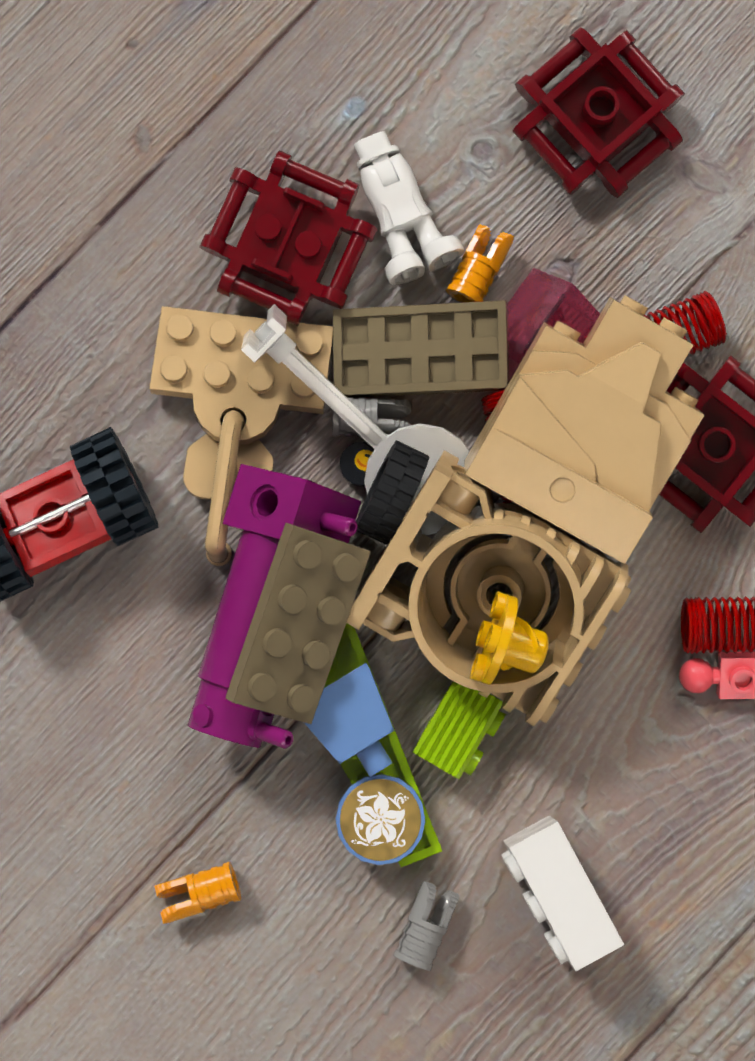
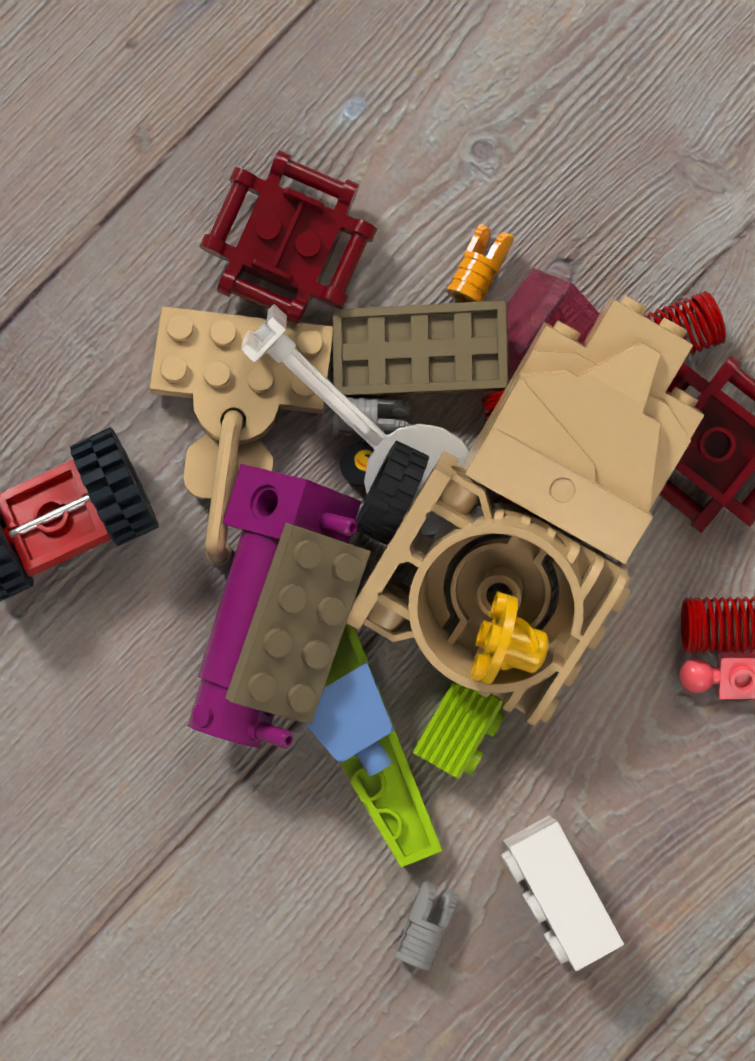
(205, 889): light orange hinge -> none
(380, 819): tile -> none
(400, 208): white piece -> none
(599, 111): dark red brick -> none

